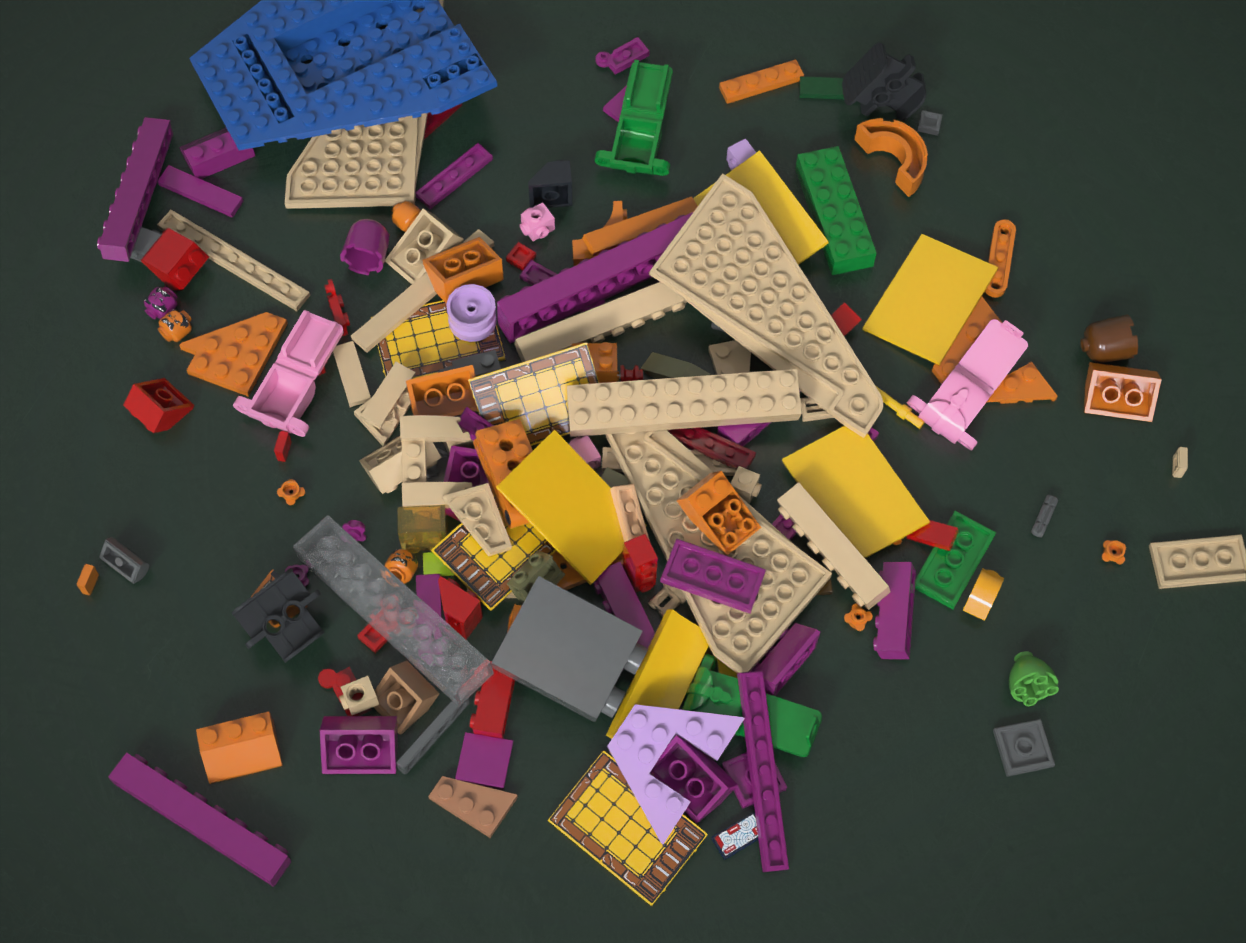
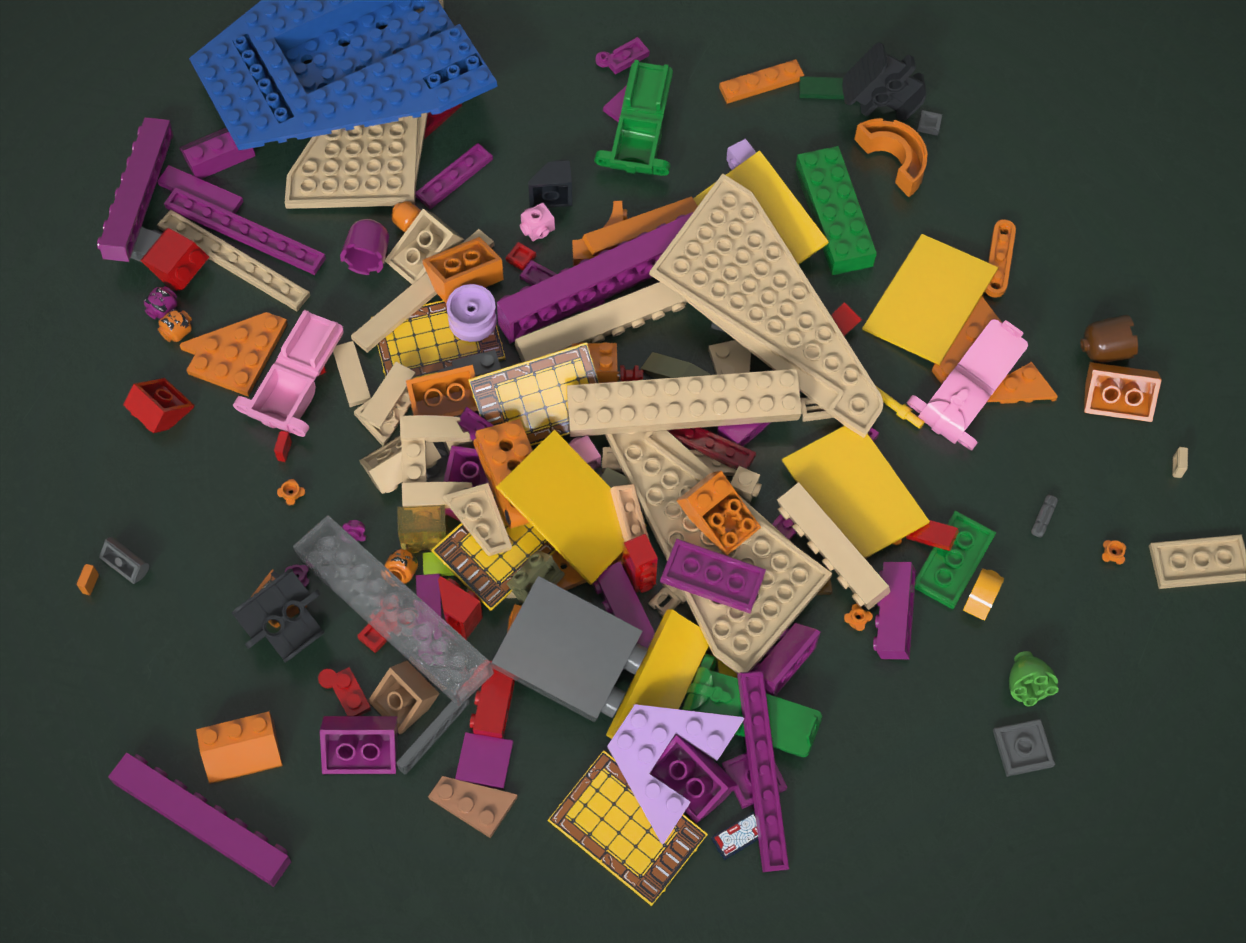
(245, 231): none -> magenta plate
(336, 303): red hinge -> none
(359, 686): tan brick -> none

